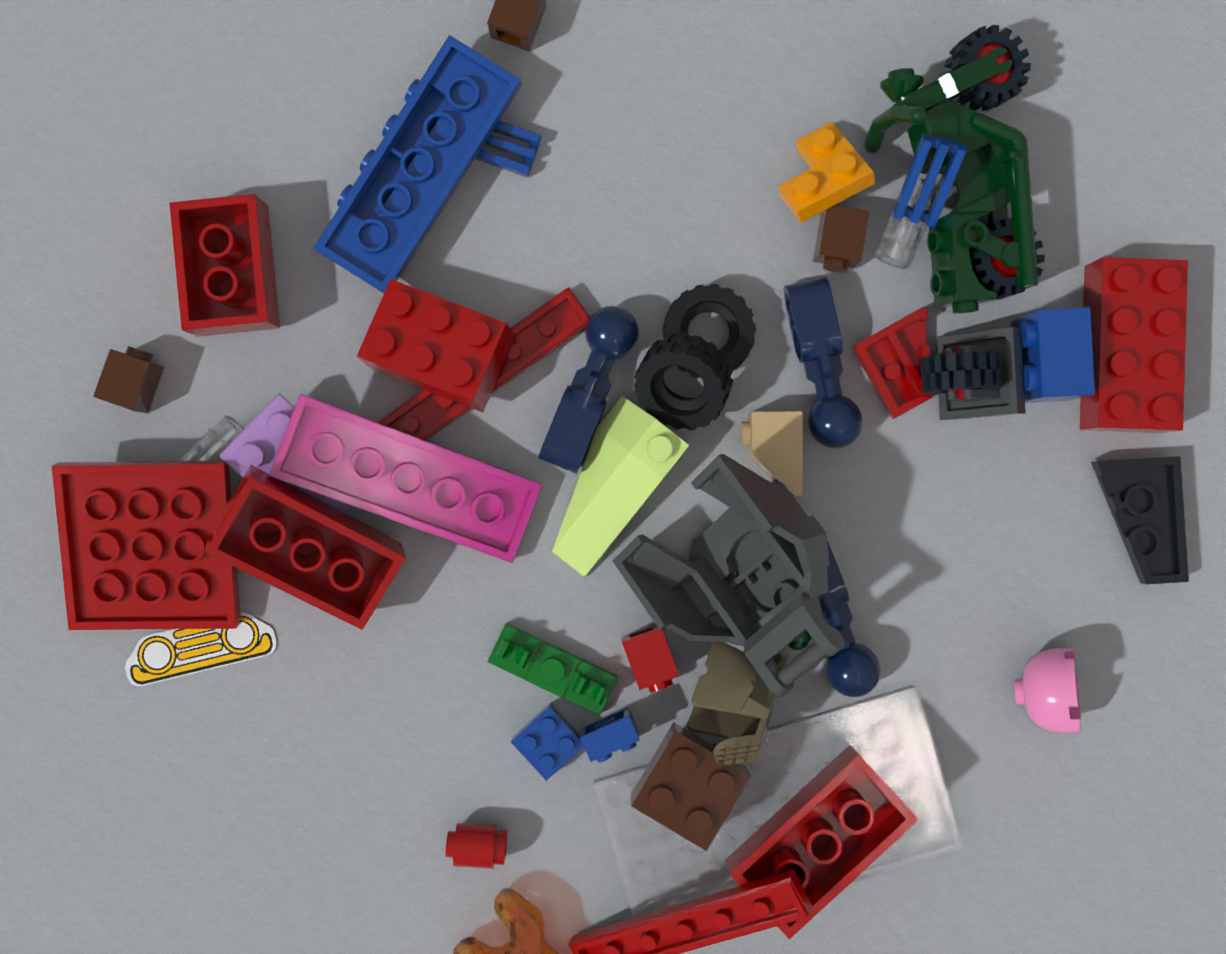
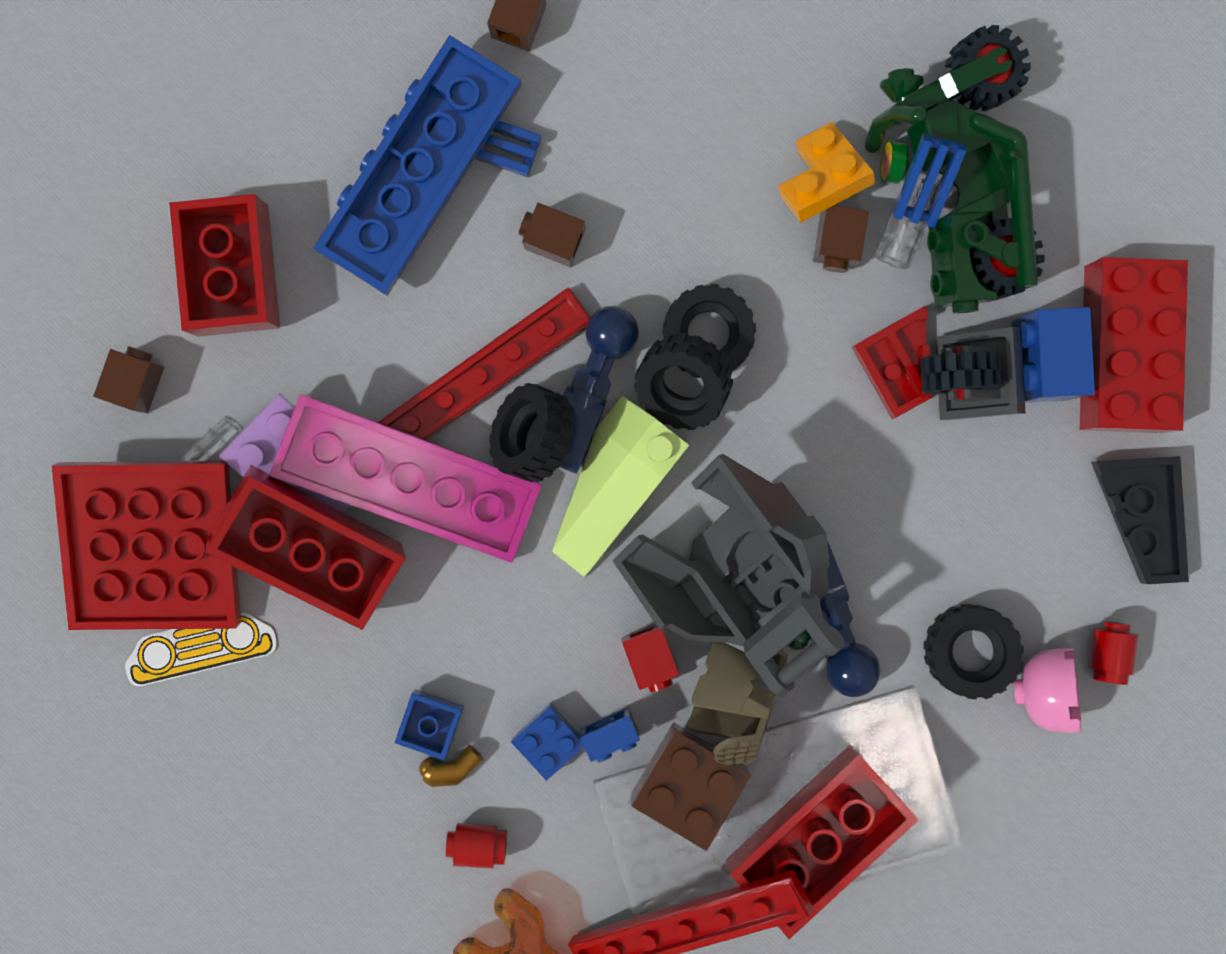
(429, 724): none -> blue piece
(436, 345): red piece -> none
(450, 773): none -> pearl gold arm
(550, 438): none -> black tyre
(552, 234): none -> reddish brown brick
(553, 669): green plate -> none
(776, 446): tan slope -> none
(818, 344): dark blue beam -> none
(894, 161): none -> green tile
(1005, 659): none -> black tyre
(1113, 653): none -> red brick

